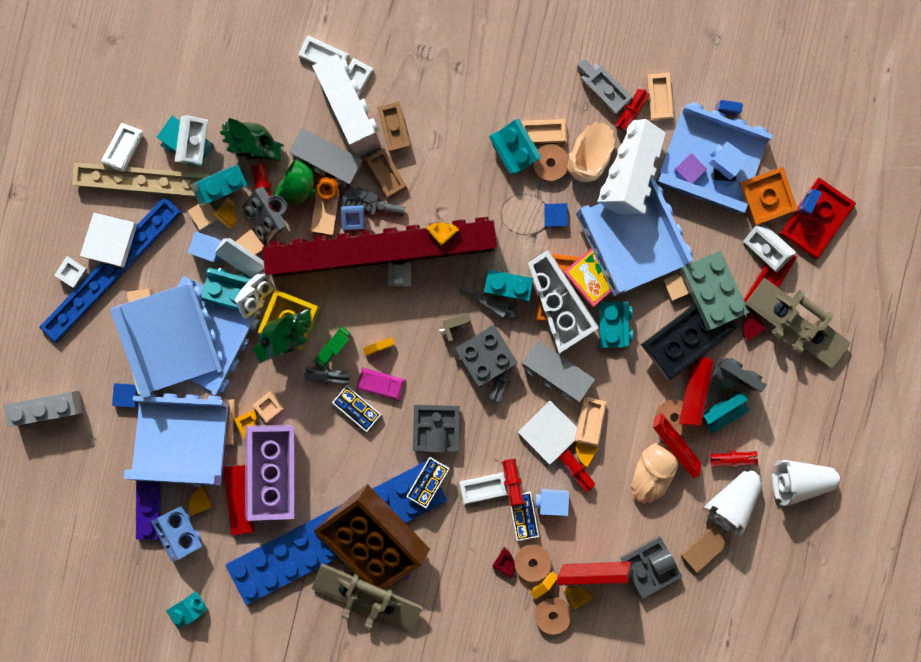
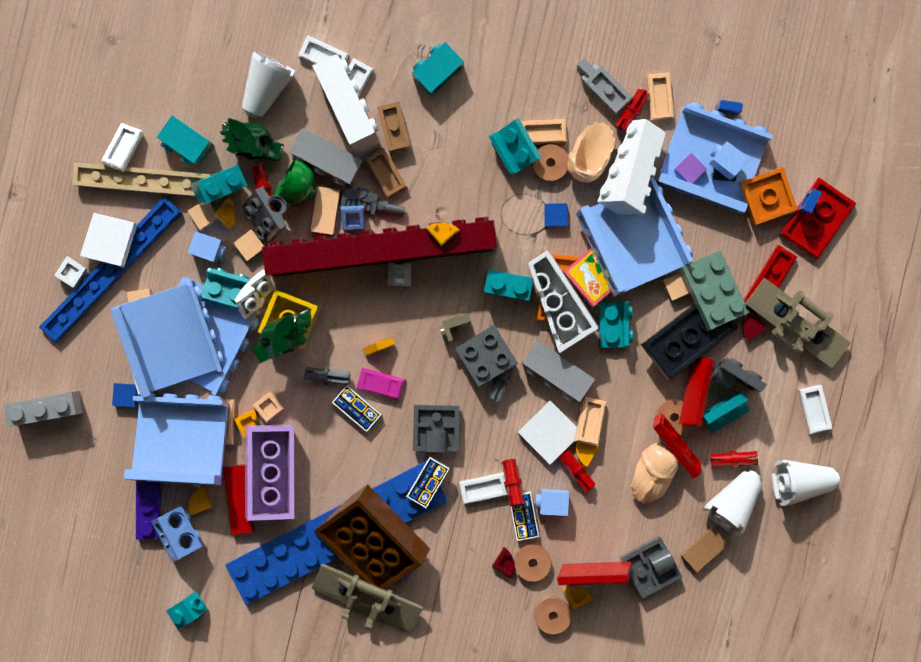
(191, 140): white slope -> none
(239, 257): white slope -> none
(264, 84): none -> white cone
(323, 192): orange plate -> none
(333, 347): green piece -> none
(437, 68): none -> teal brick
(499, 307): dark grey piece -> none
(545, 586): light orange tile -> none
(769, 247): white slope -> none
(815, 409): none -> white tile

